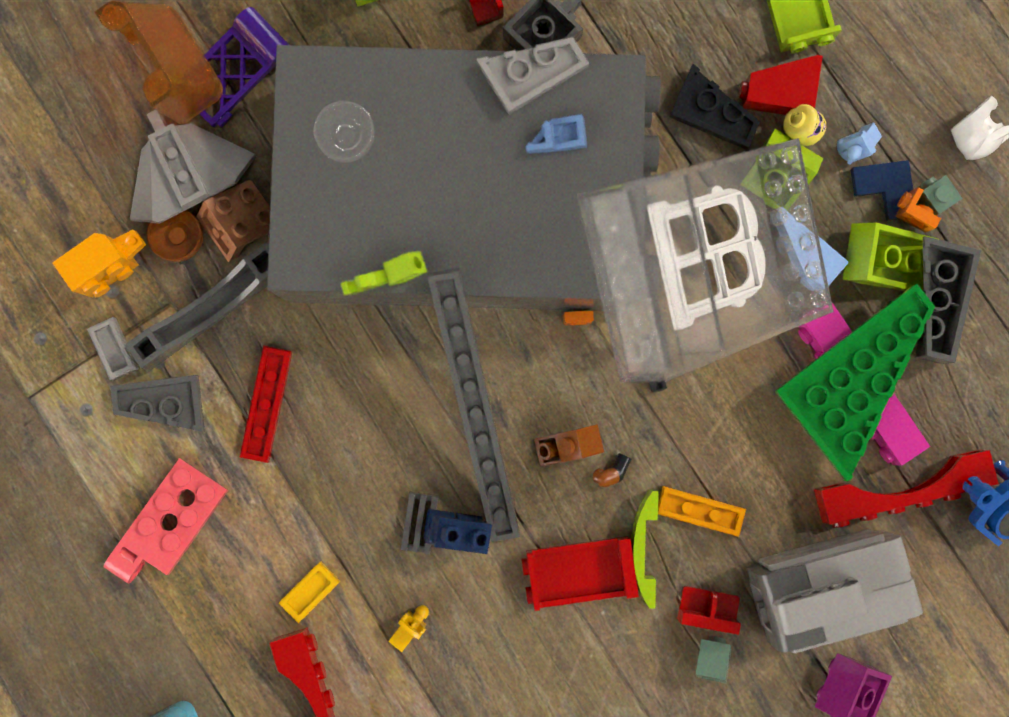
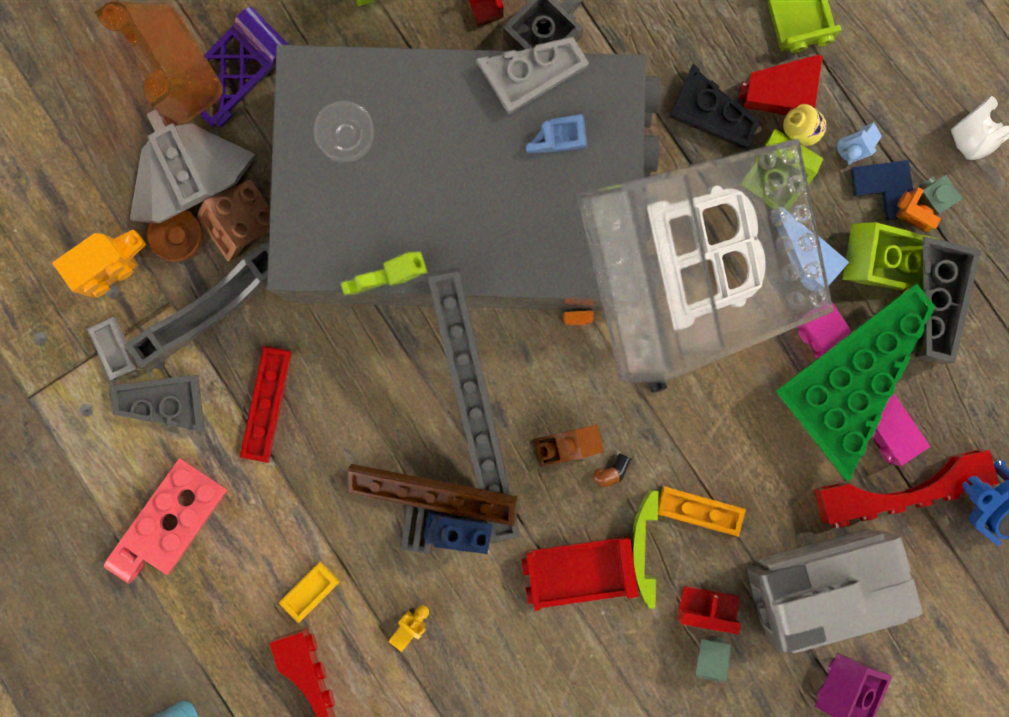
(432, 494): none -> reddish brown tile

